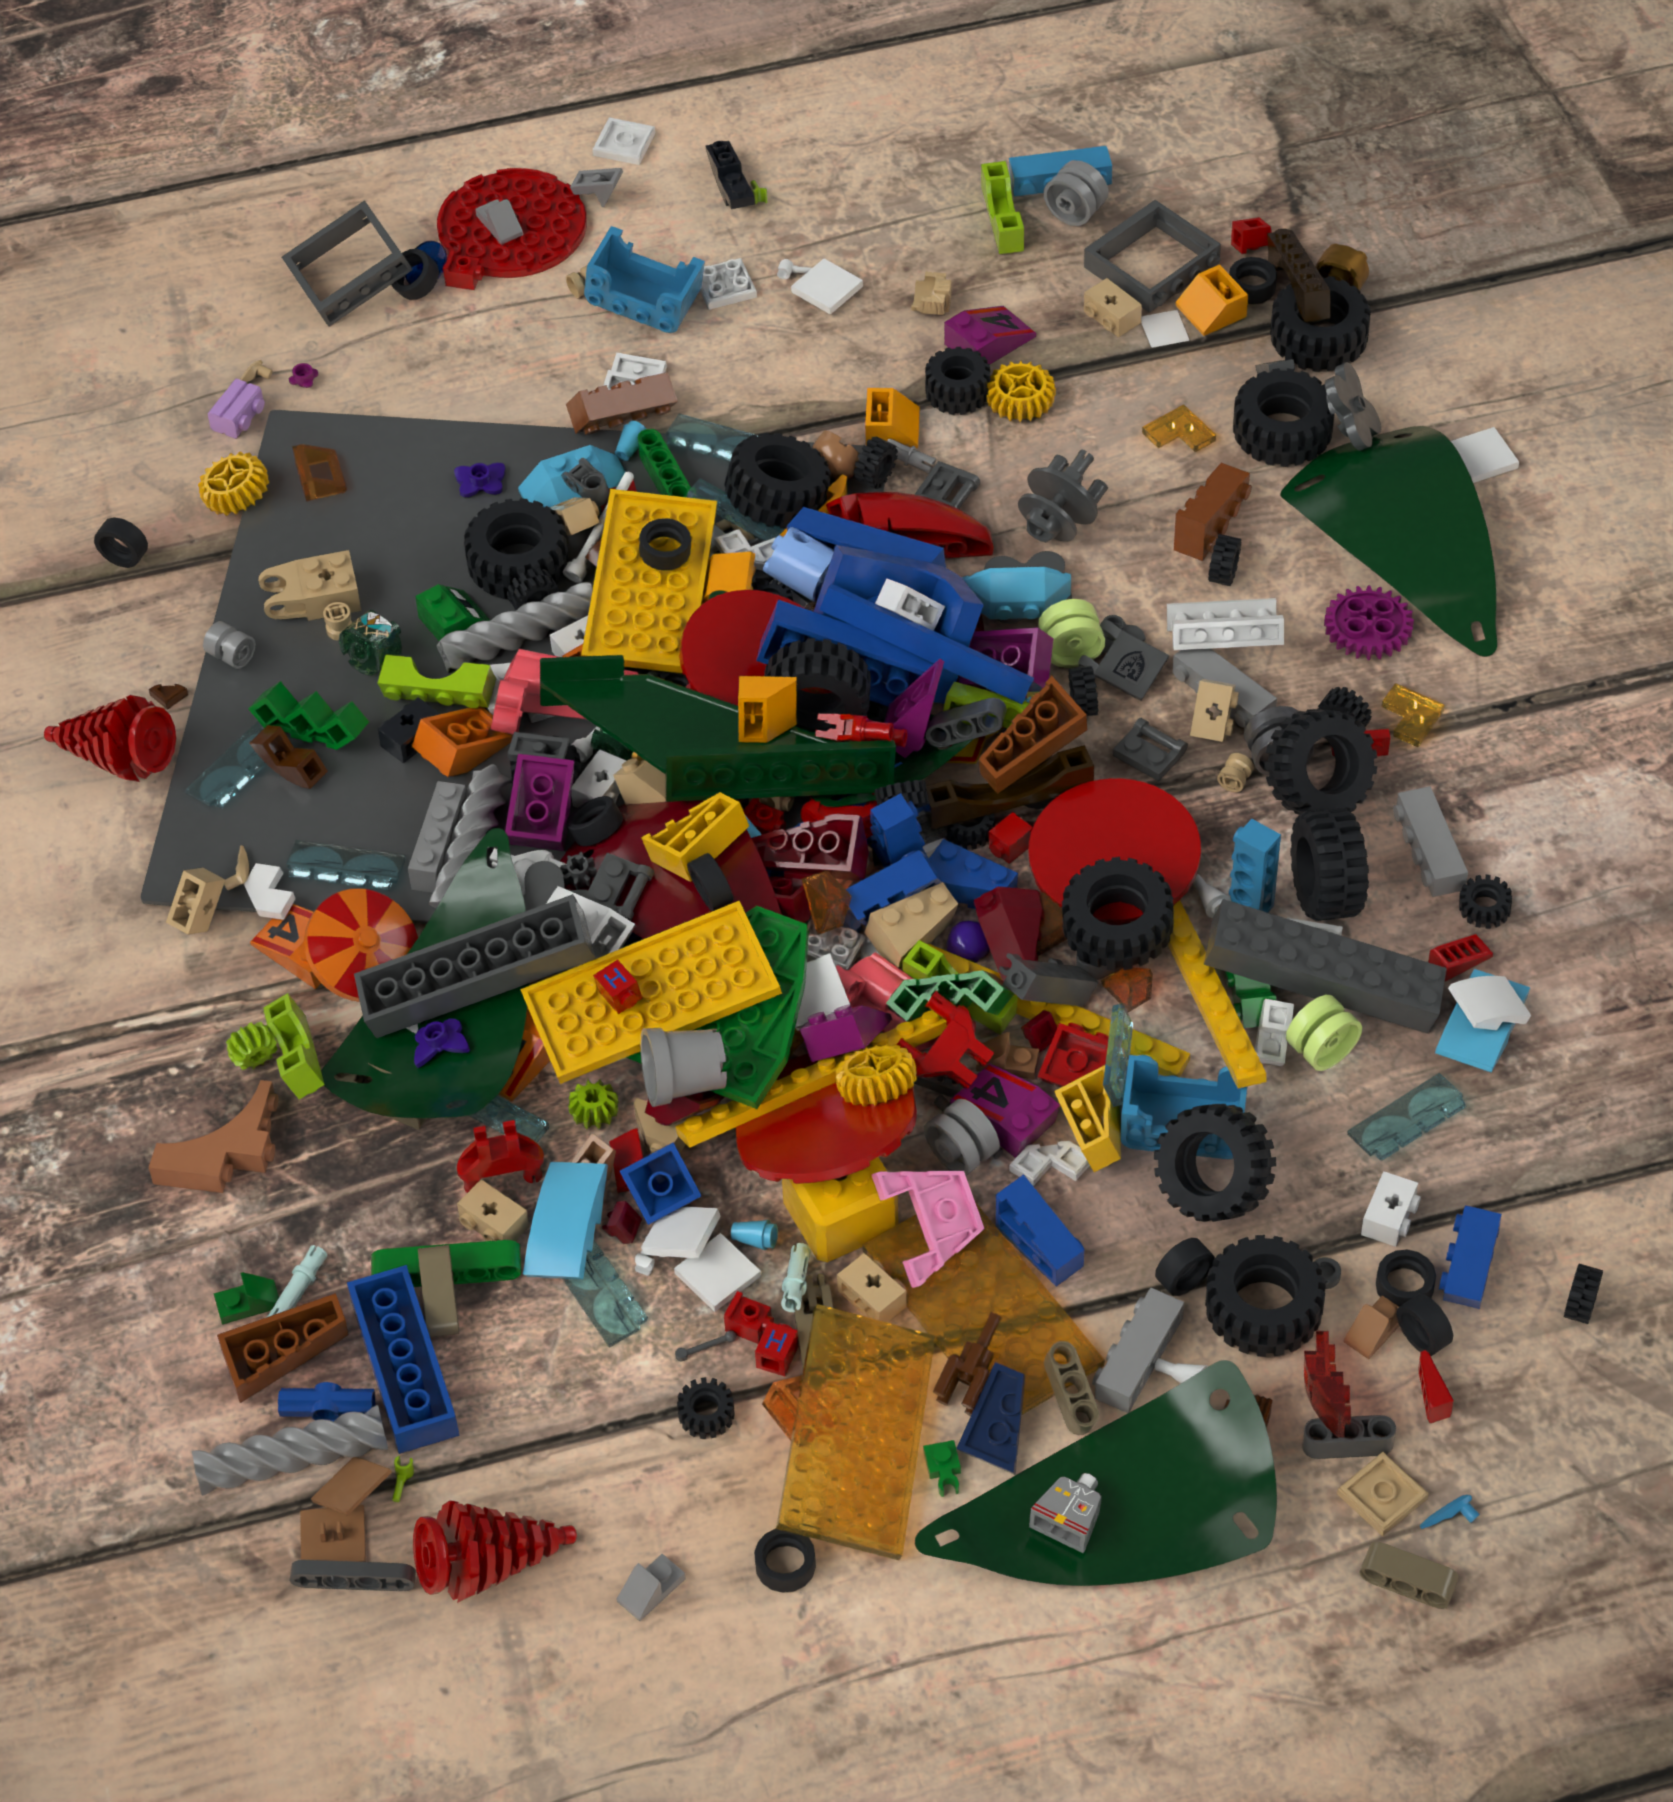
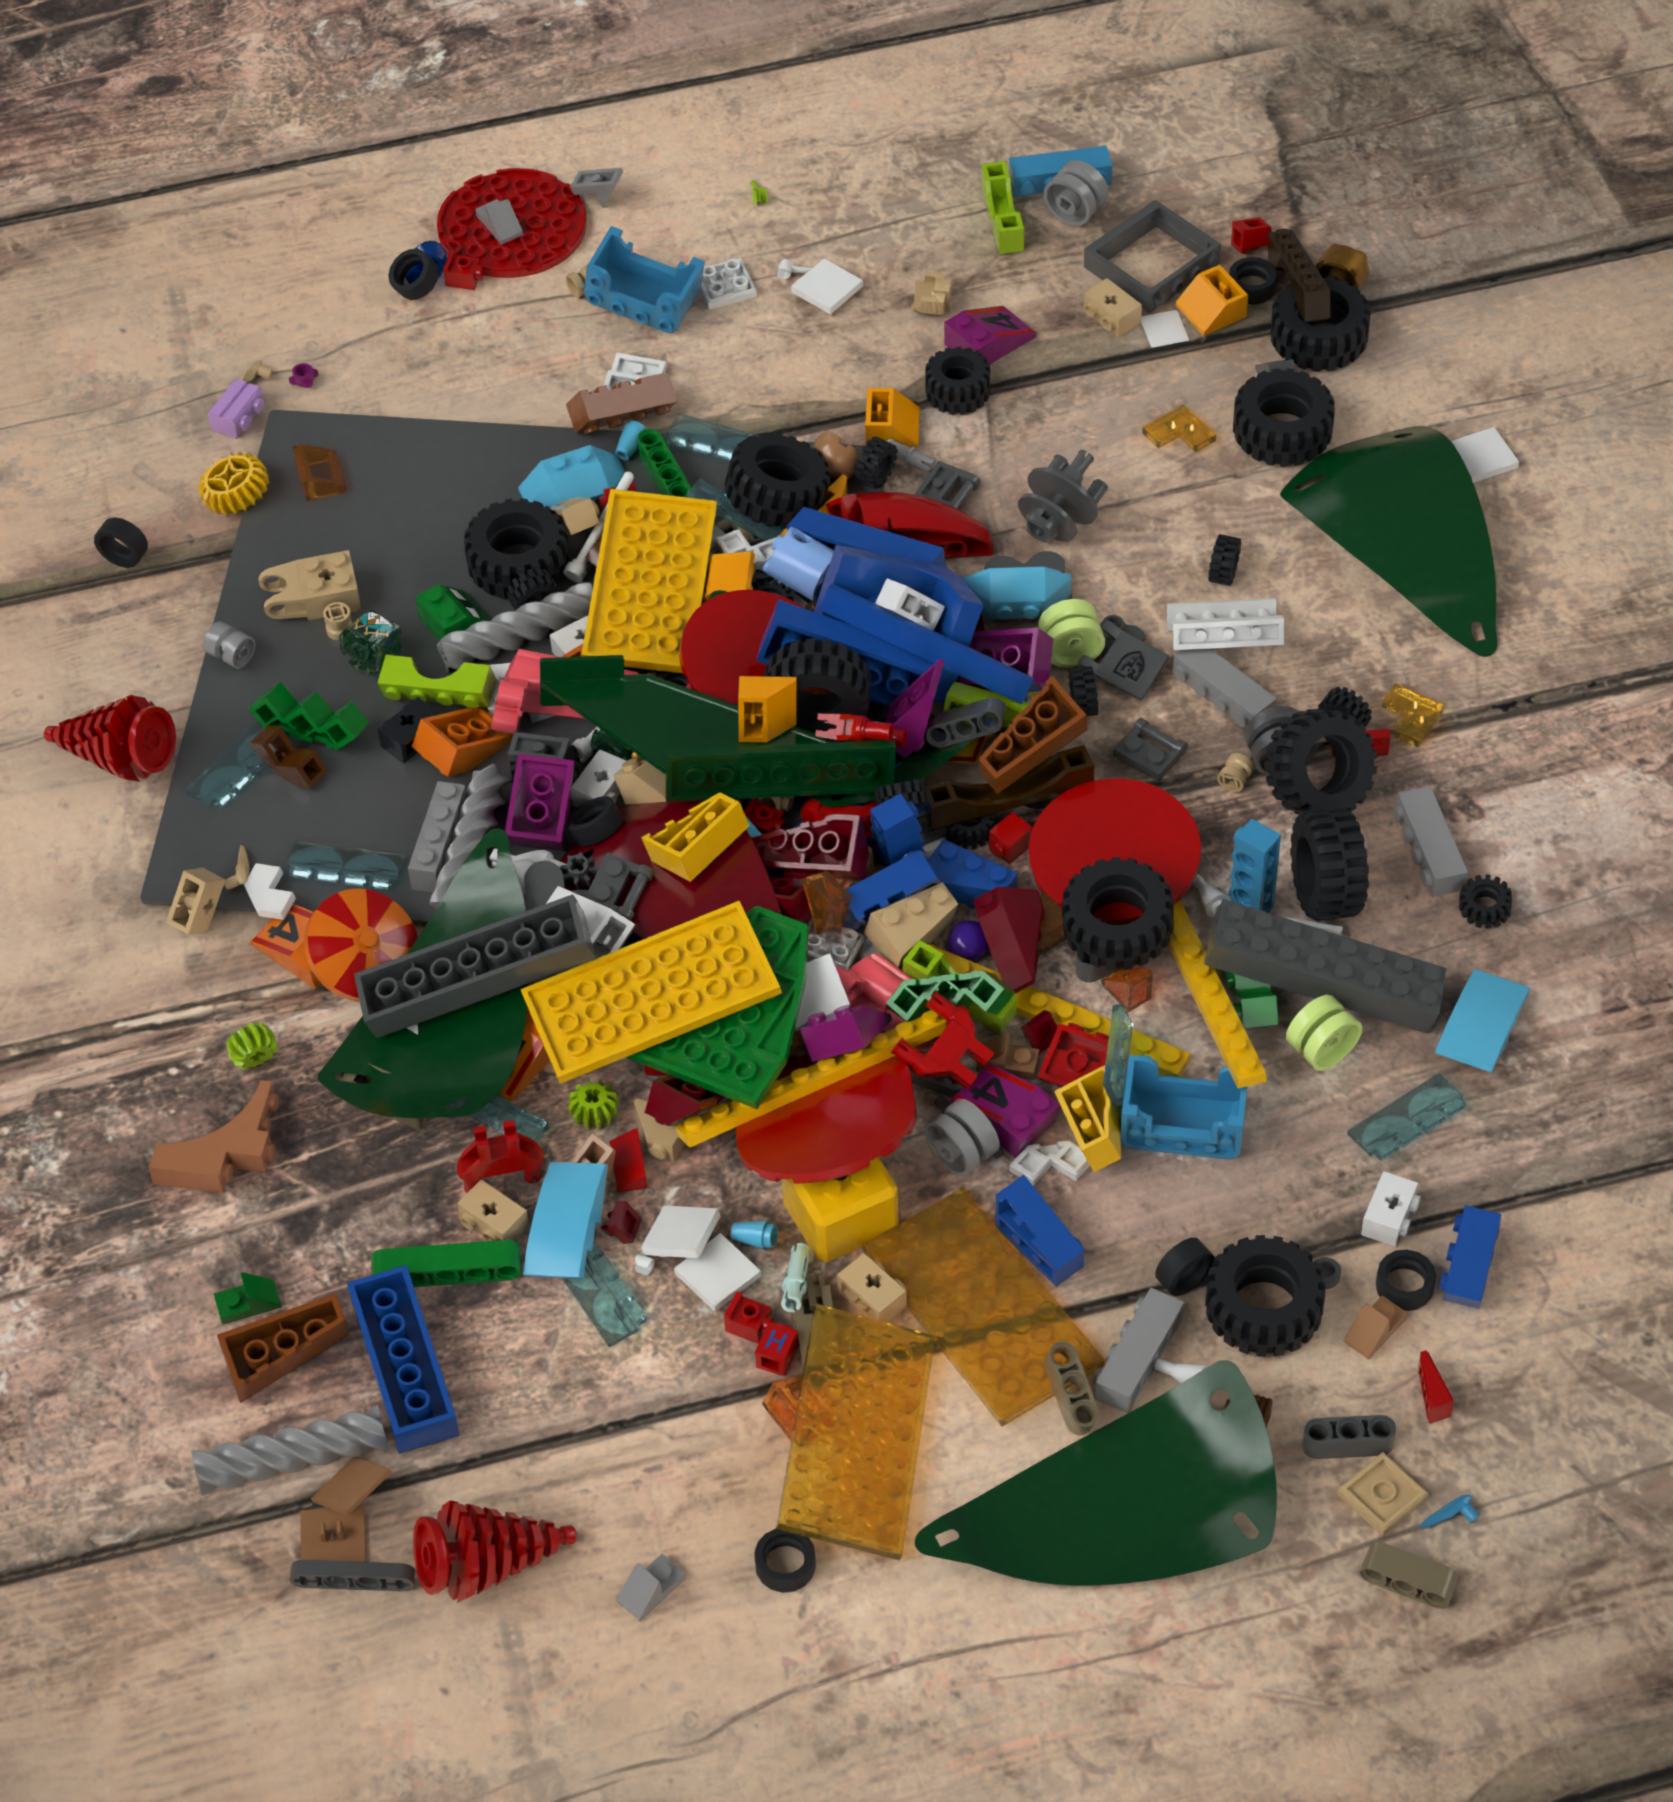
(168, 695): reddish brown tile -> none
(299, 1061): lime arch -> none
(303, 1277): light aqua pin -> none
(324, 1401): blue piece -> none
(363, 286): dark grey window -> none
(402, 1474): lime hand -> none
(438, 1291): dark tan beam -> none
(439, 1037): dark purple animal -> none
(480, 478): dark purple animal -> none
(587, 482): dark grey piece -> none
(618, 986): red brick -> none
(624, 141): white tile -> none
(660, 1183): blue slope -> none
(664, 528): black tyre -> none
(681, 1063): light grey piece -> none
(682, 1353): dark grey hinge -> none
(705, 1423): black tyre -> none
(710, 882): black tyre -> none
(729, 175): black slope -> none
(876, 1075): yellow gear -> none
(943, 1210): bright pink wing -> none
(943, 1463): green plate -> none
(968, 1368): reddish brown plant -> none
(996, 1420): dark blue wing -> none
(1020, 391): yellow gear -> none
(1048, 981): dark grey brick -> none
(1068, 1511): light grey torso -> none
(1179, 1169): black tyre -> none
(1203, 722): tan brick -> none
(1210, 511): dark orange wedge -> none
(1272, 1030): white slope -> none
(1326, 1386): clear red slope -> none
(1353, 410): dark grey plant -> none
(1368, 622): magenta gear -> none
(1424, 1324): black tyre -> none
(1457, 966): red slope -> none
(1489, 1001): white slope -> none
(1583, 1293): black tyre -> none

